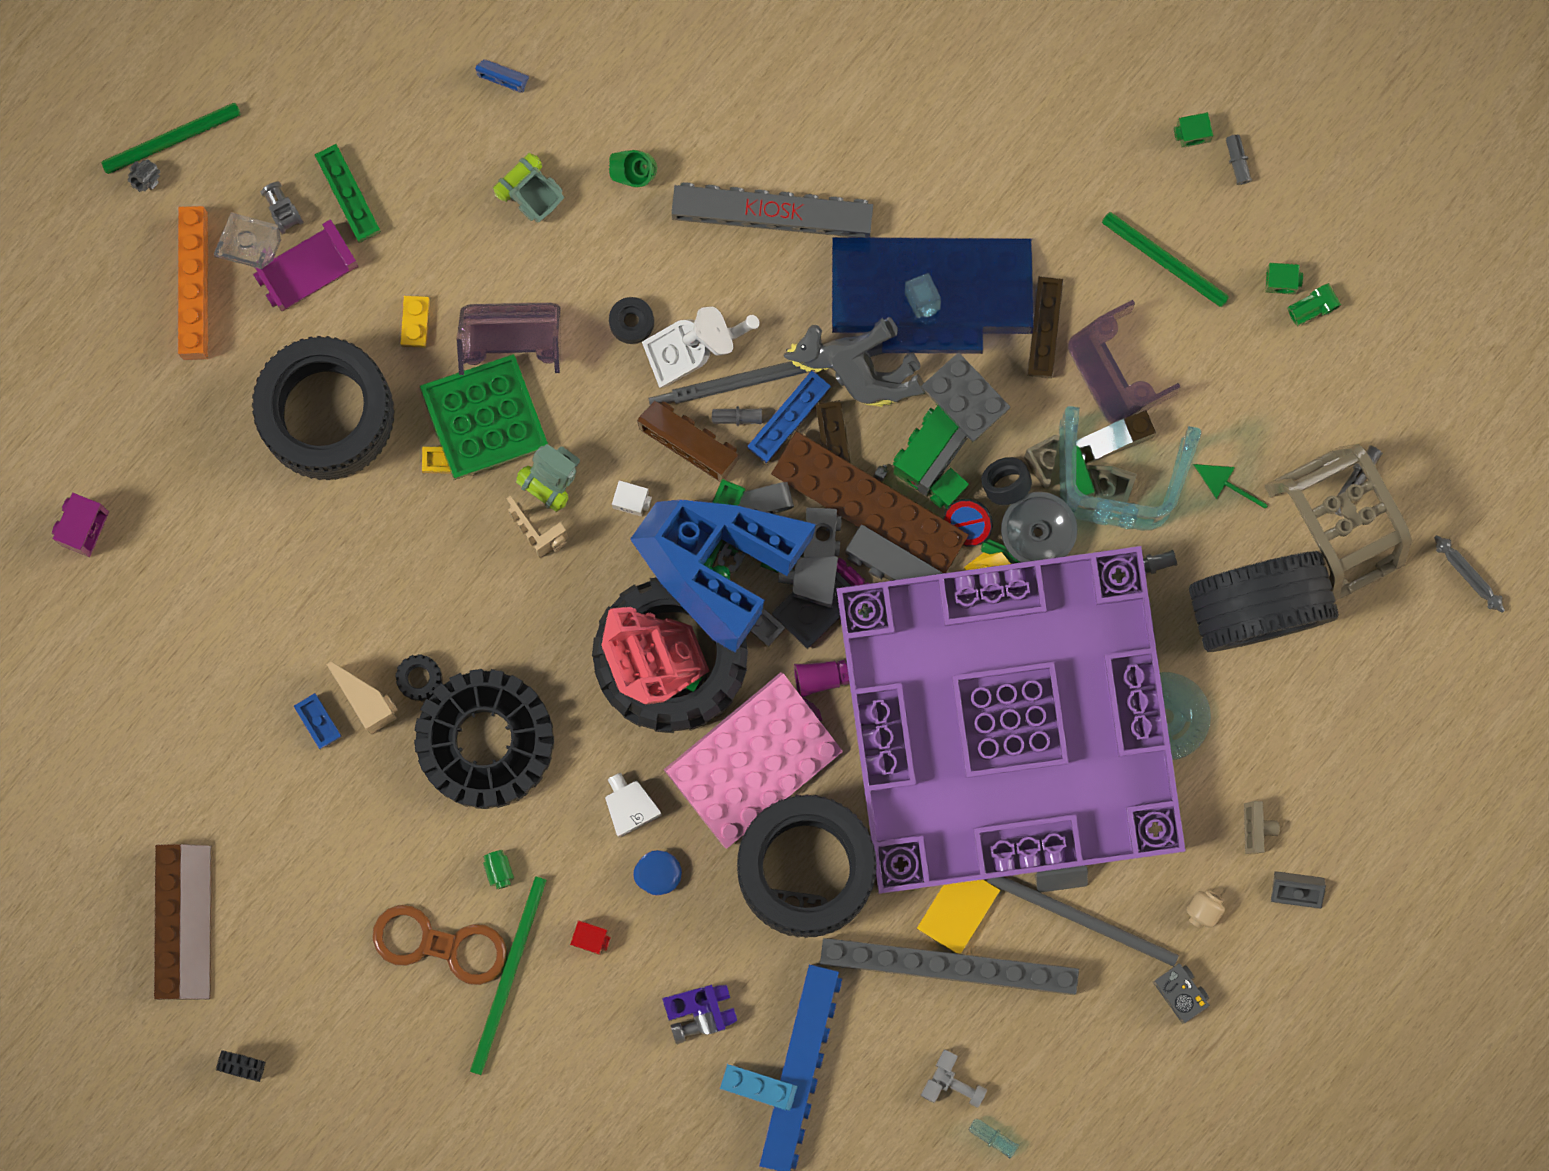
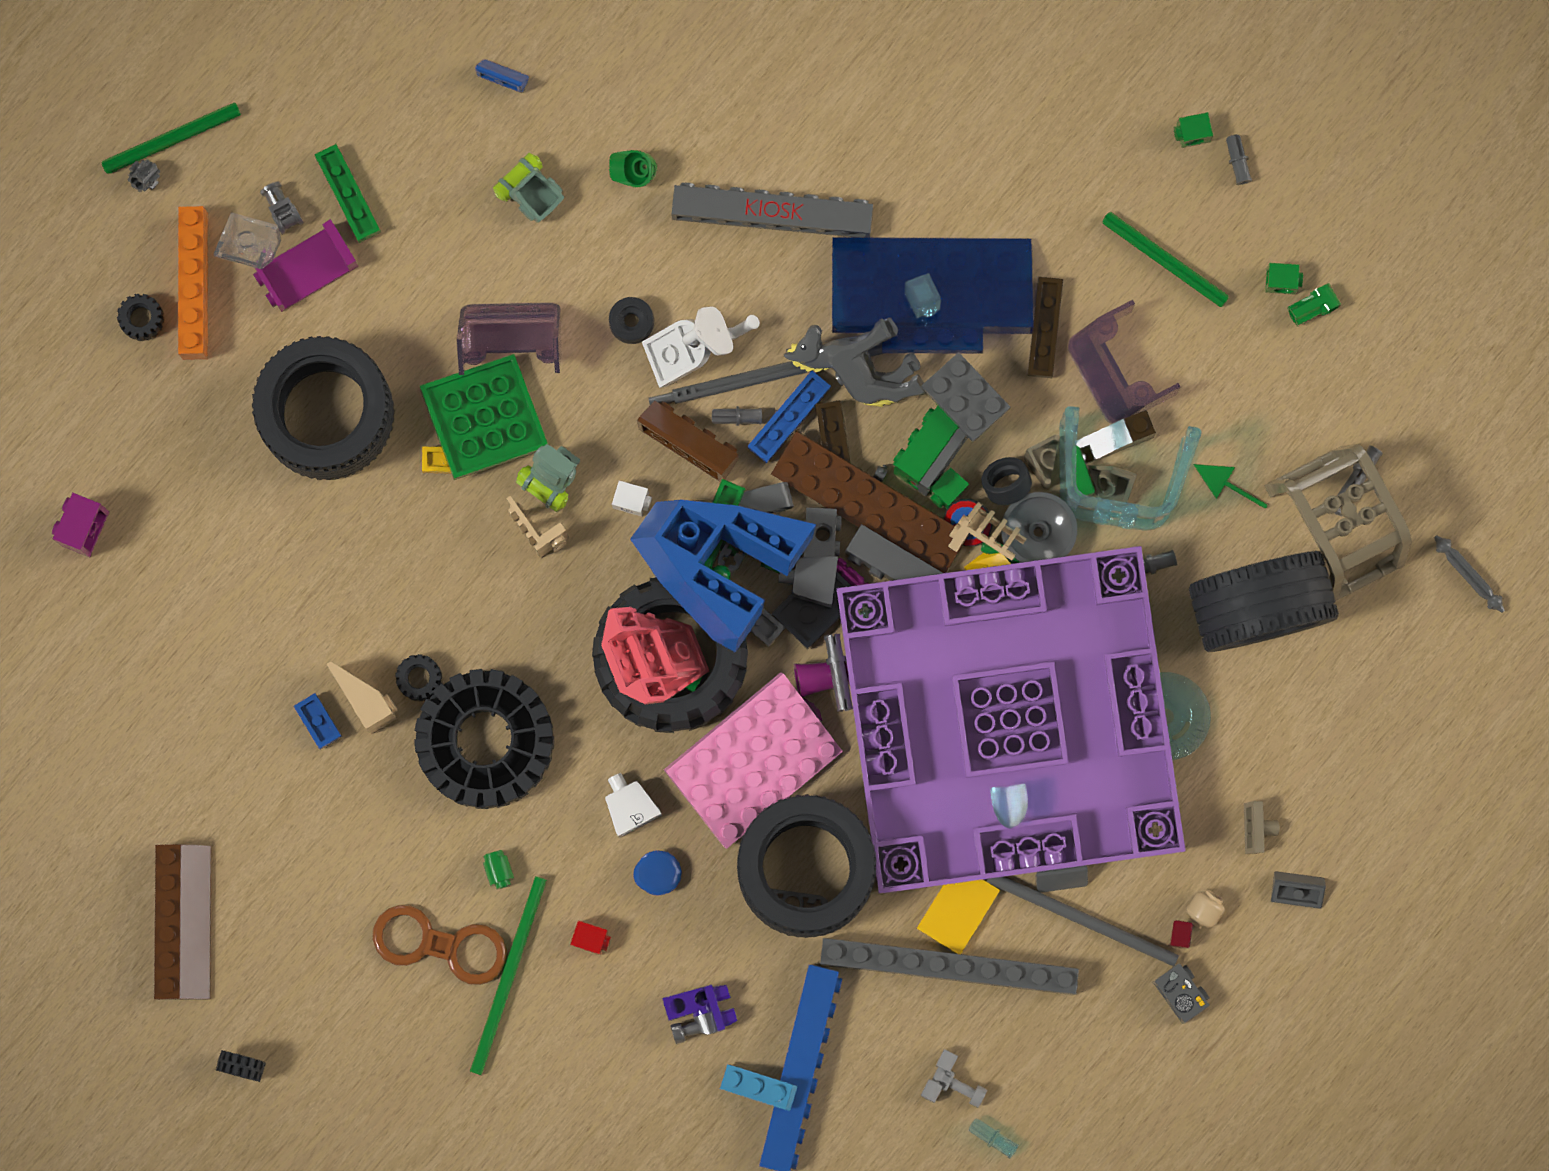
(134, 303): none -> black tyre
(415, 321): yellow plate -> none
(838, 672): none -> flat silver pin
(976, 523): none -> tan plate
(1010, 804): none -> clear light blue brick
(1181, 934): none -> dark red slope

